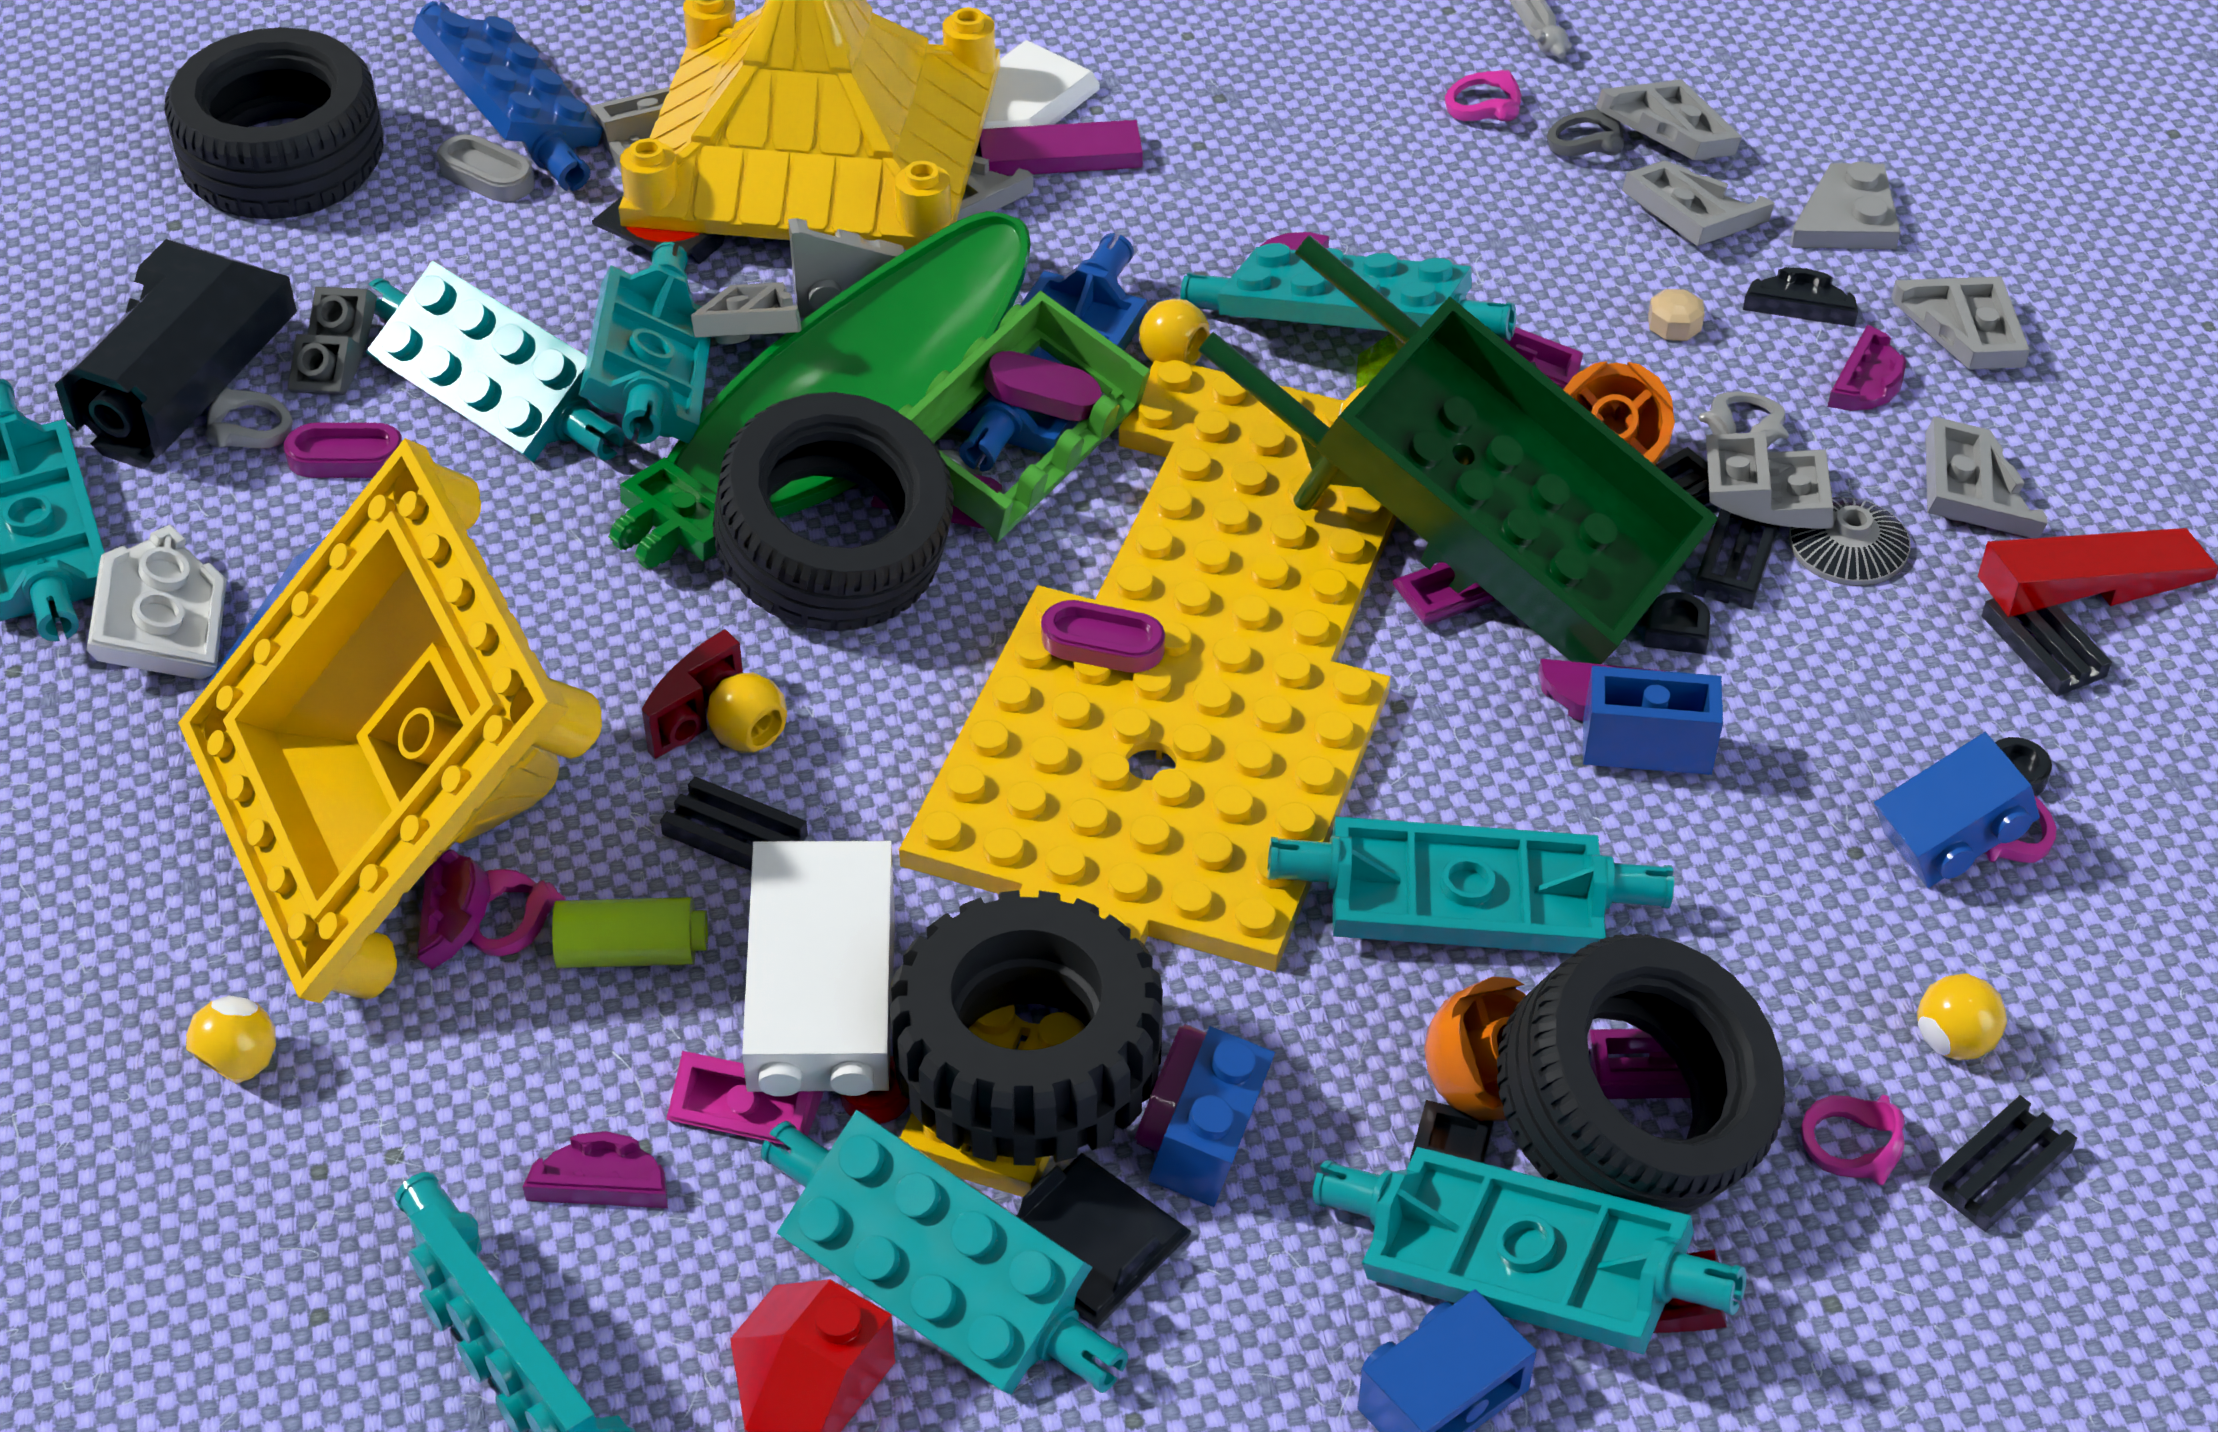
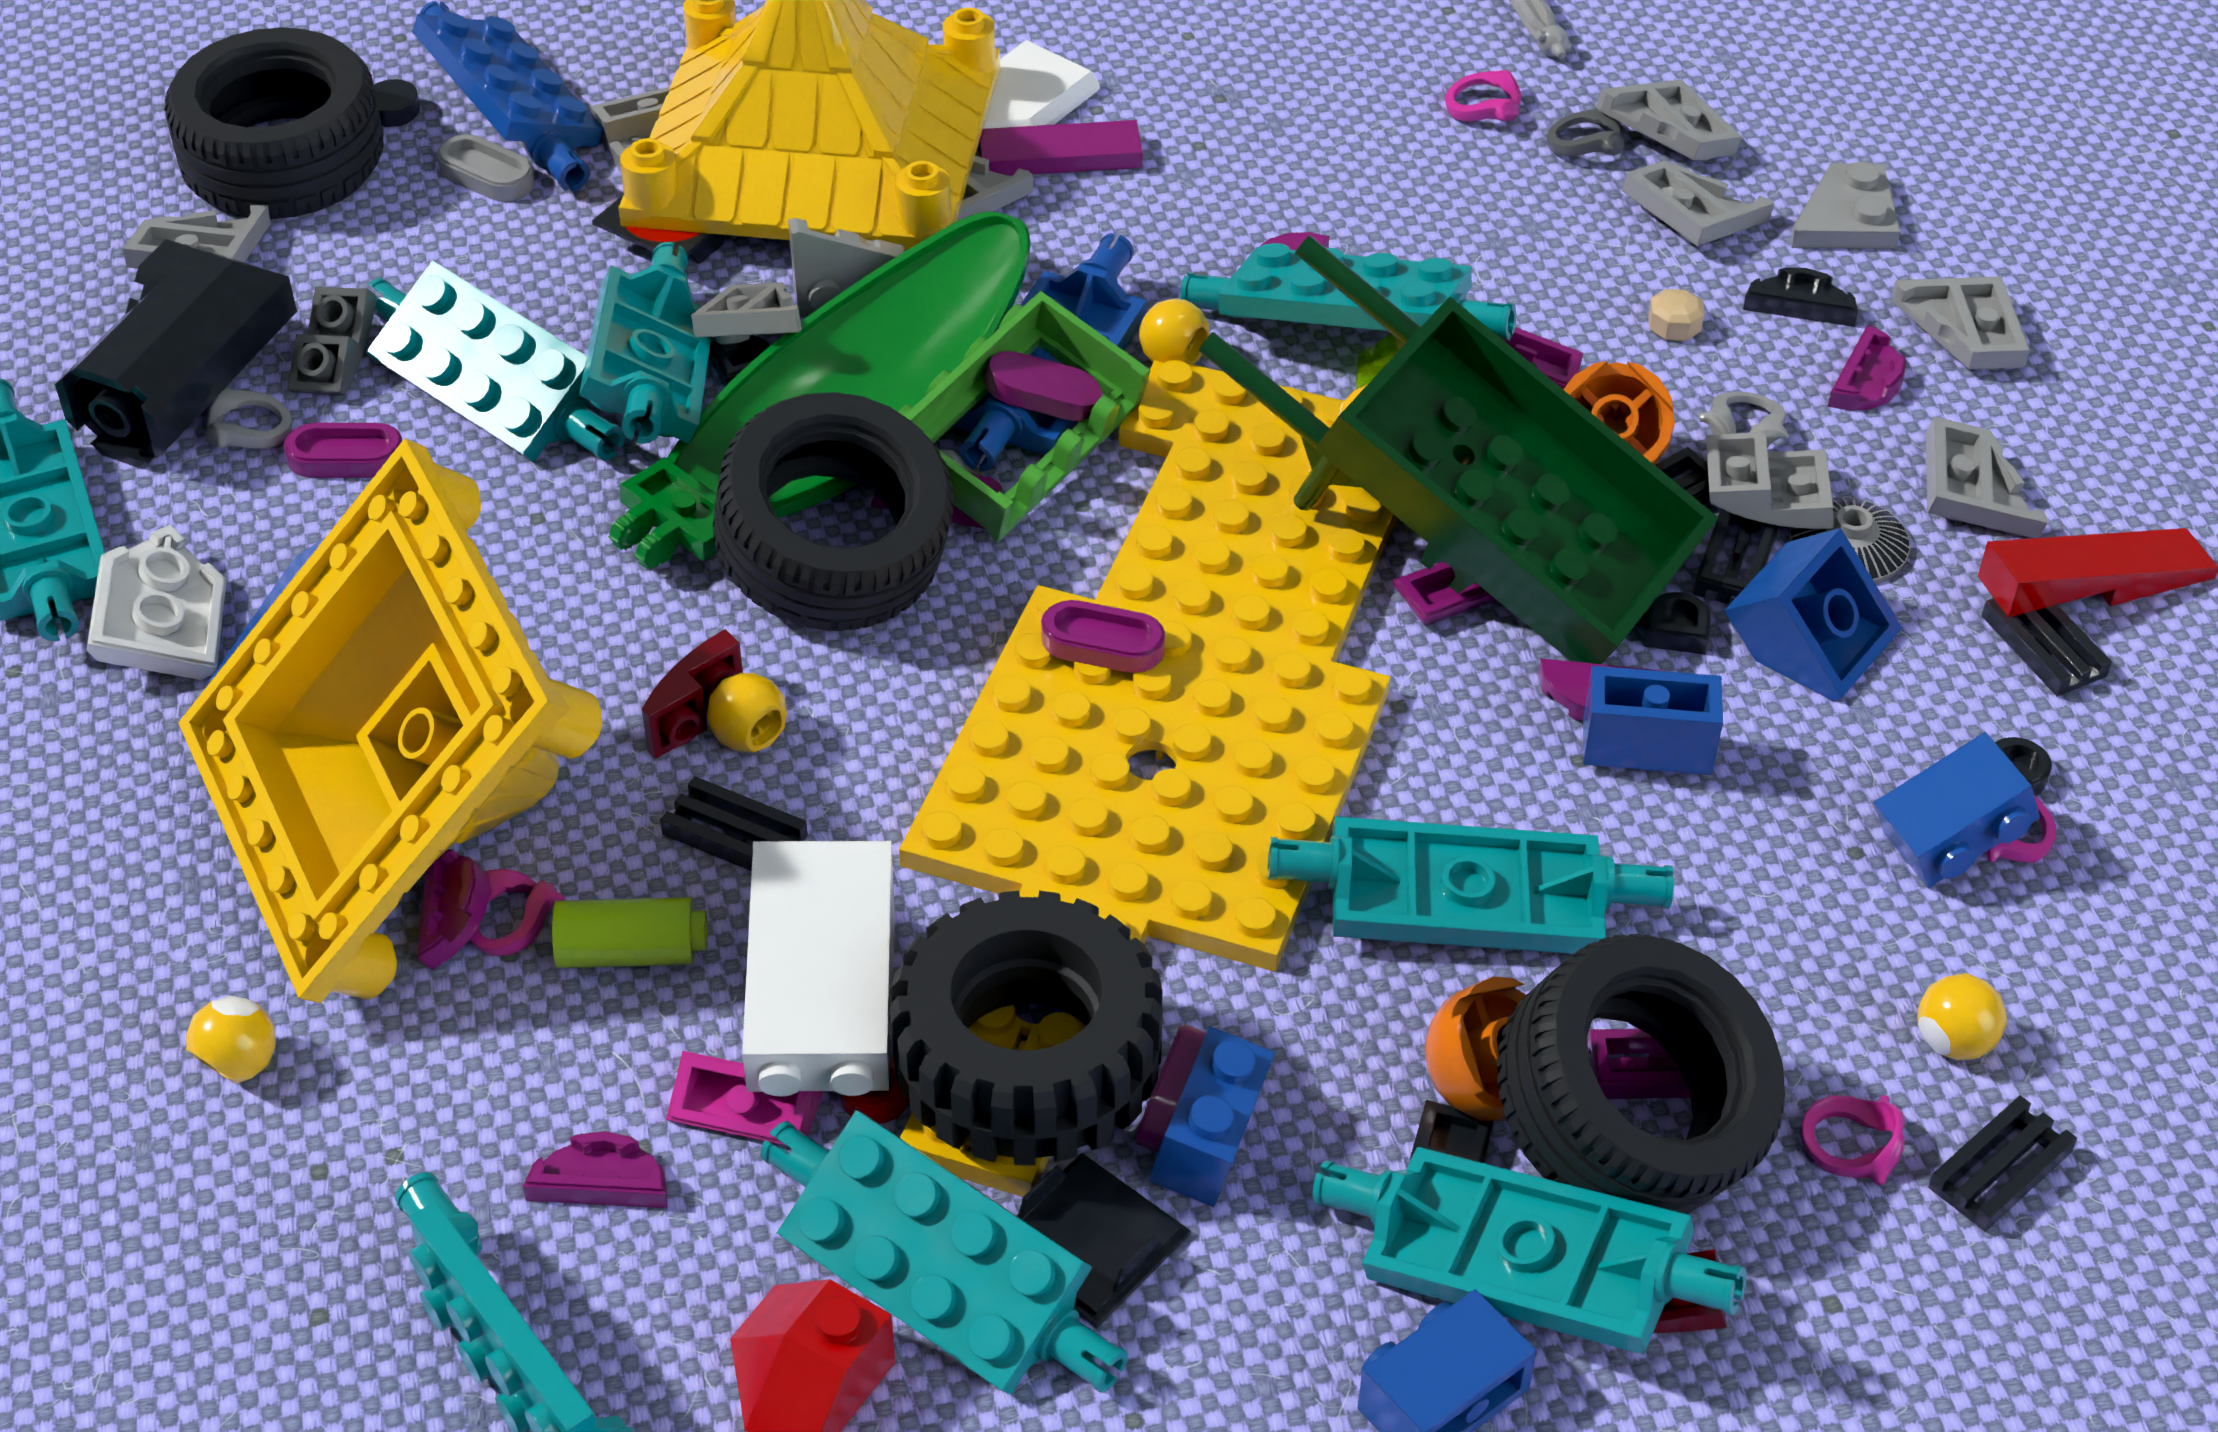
(228, 238): none -> light grey wing
(396, 102): none -> black tile
(733, 358): none -> black tile
(1815, 614): none -> blue slope

